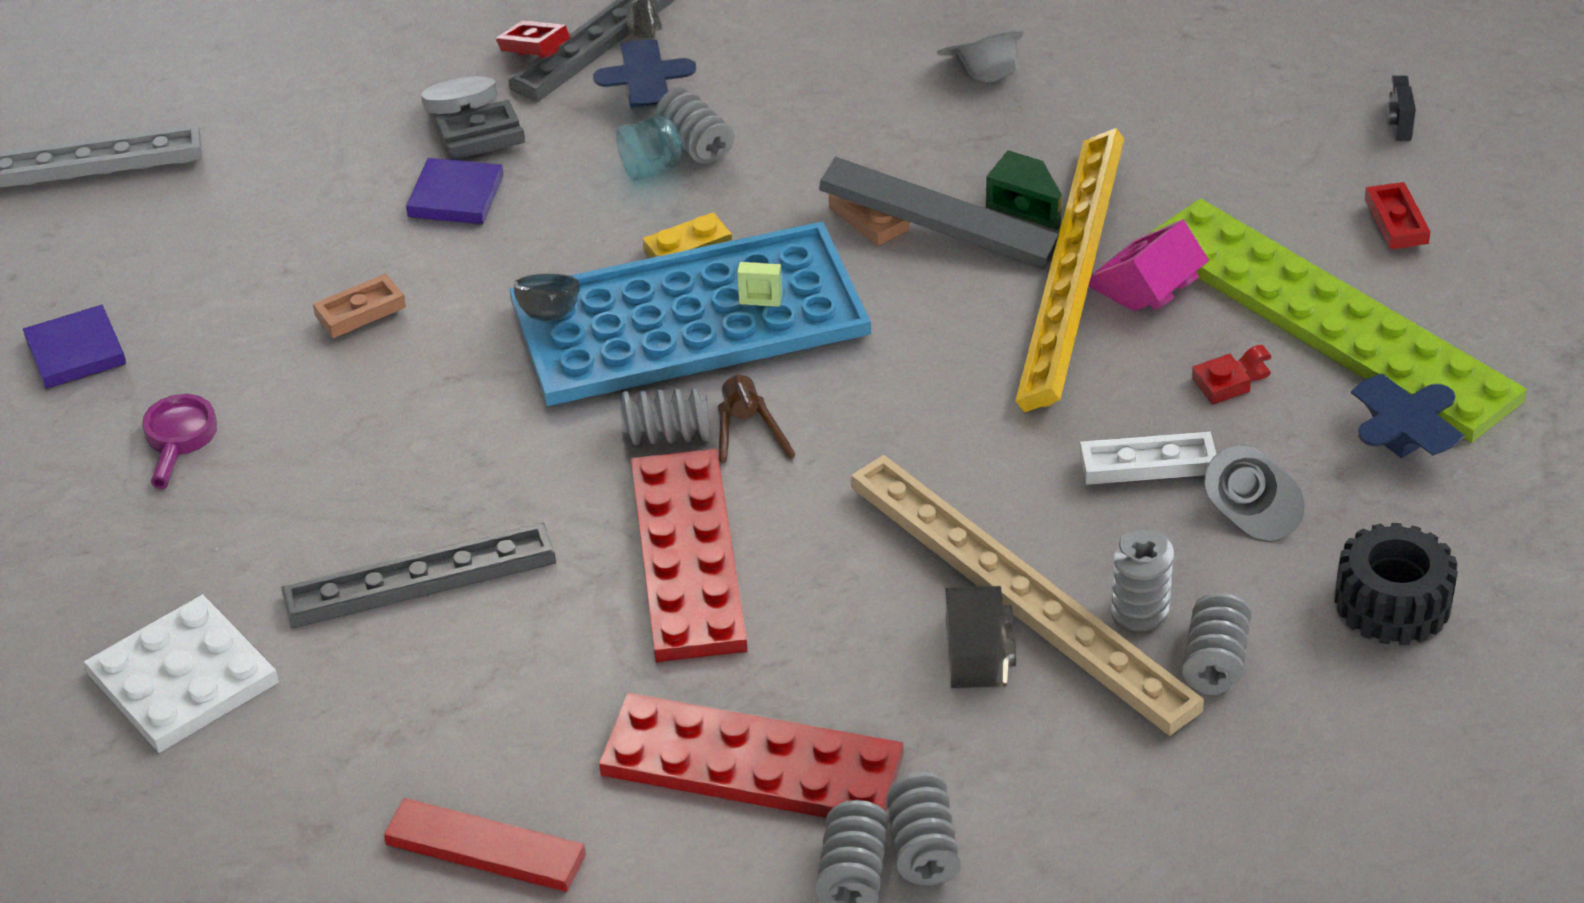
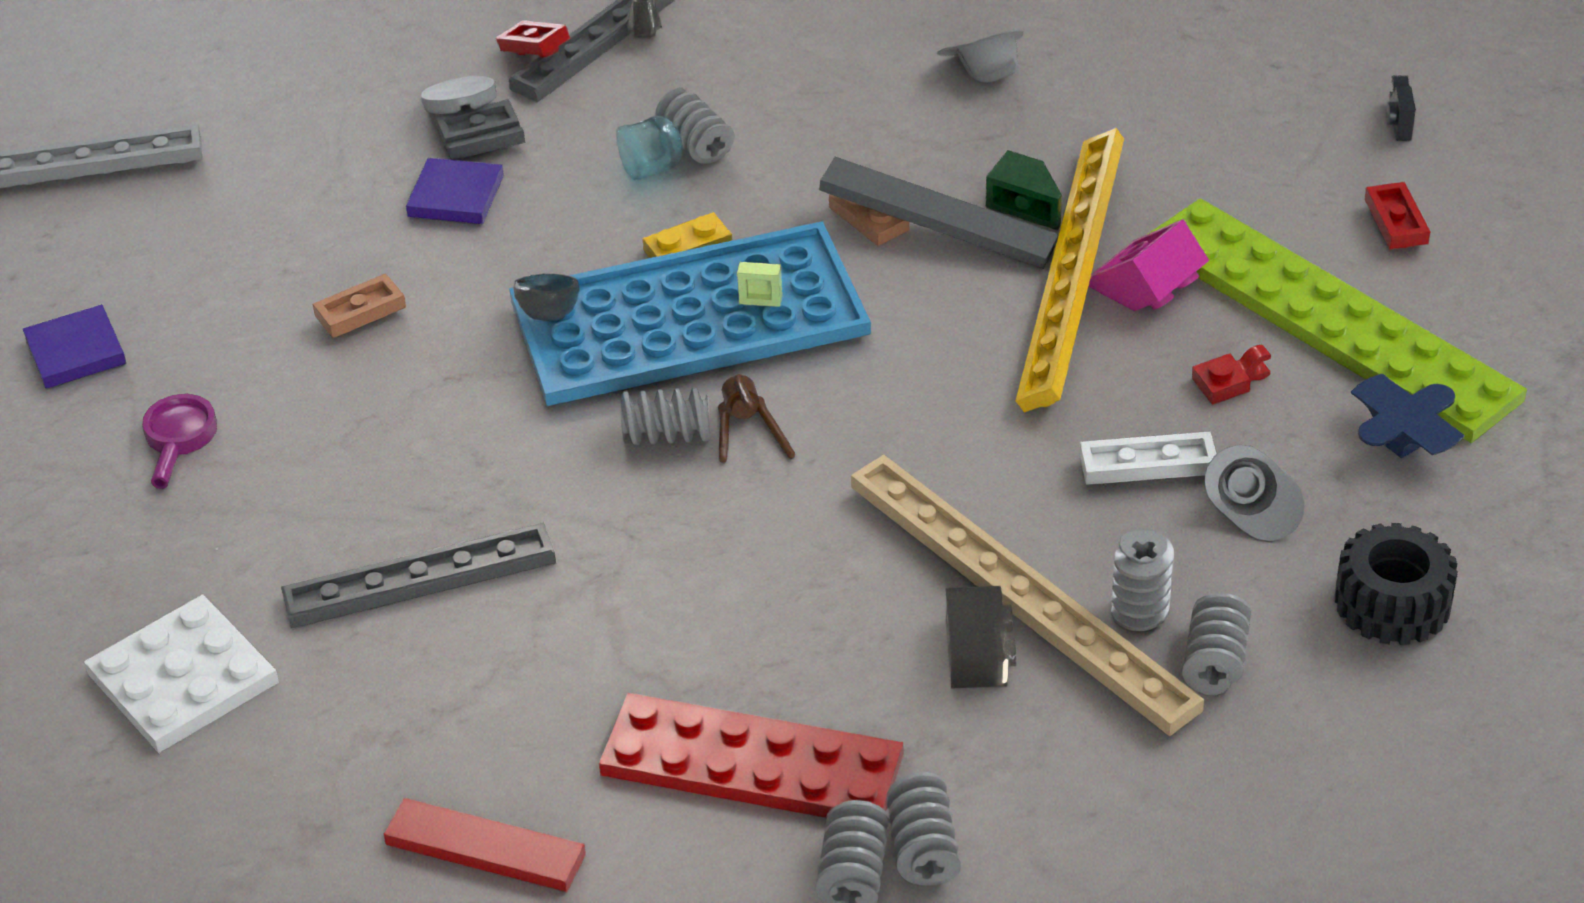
(644, 72): dark blue piece -> none
(688, 556): plate -> none

